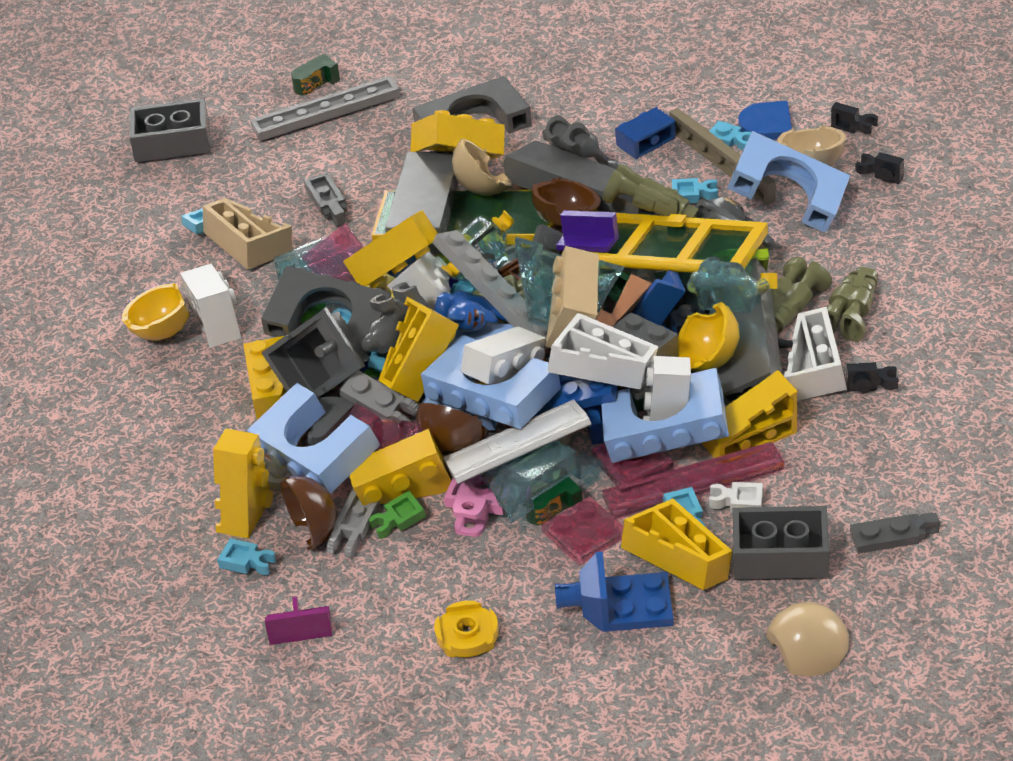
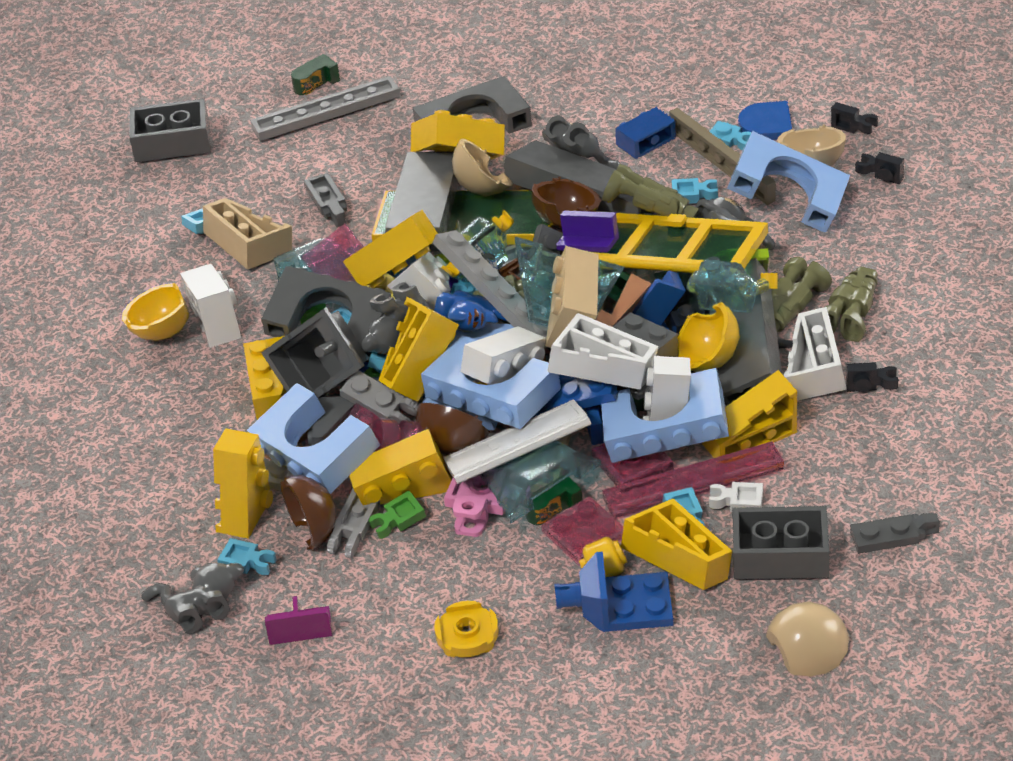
(208, 595): none -> dark grey animal
(612, 555): none -> yellow head

